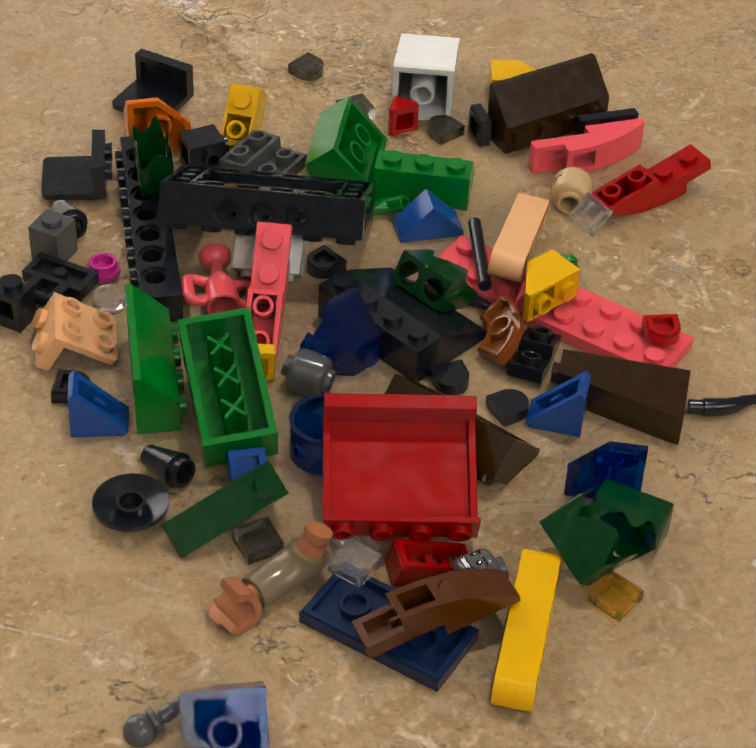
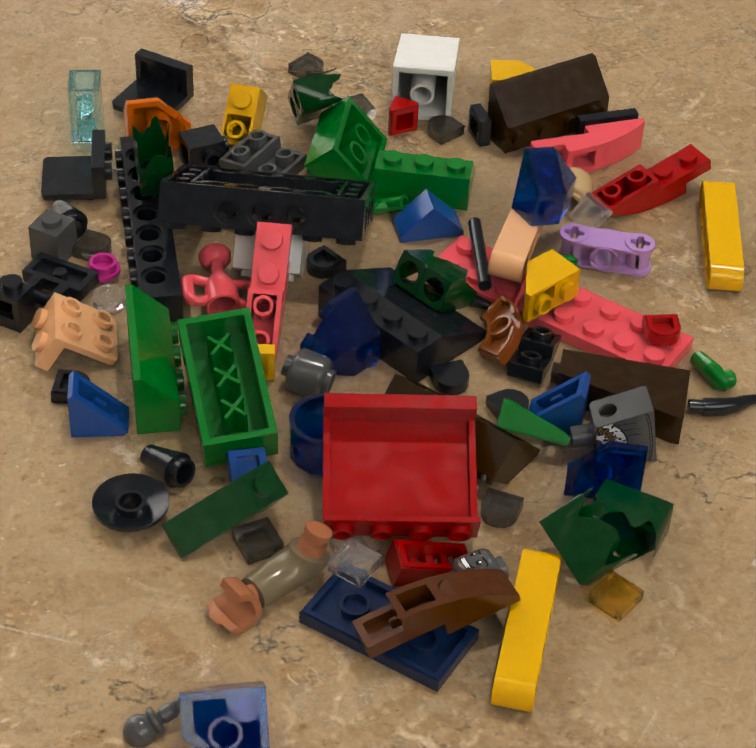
(85, 104): none -> clear light blue brick
(91, 244): none -> clear smoke tile
(312, 96): none -> dark green piece
(500, 508): none -> clear smoke tile
(521, 420): none -> green slope
(543, 187): none -> clear blue slope
(607, 249): none -> lavender piece
(619, 418): none -> dark grey torso
(713, 371): none -> green arm
(721, 236): none -> yellow beam

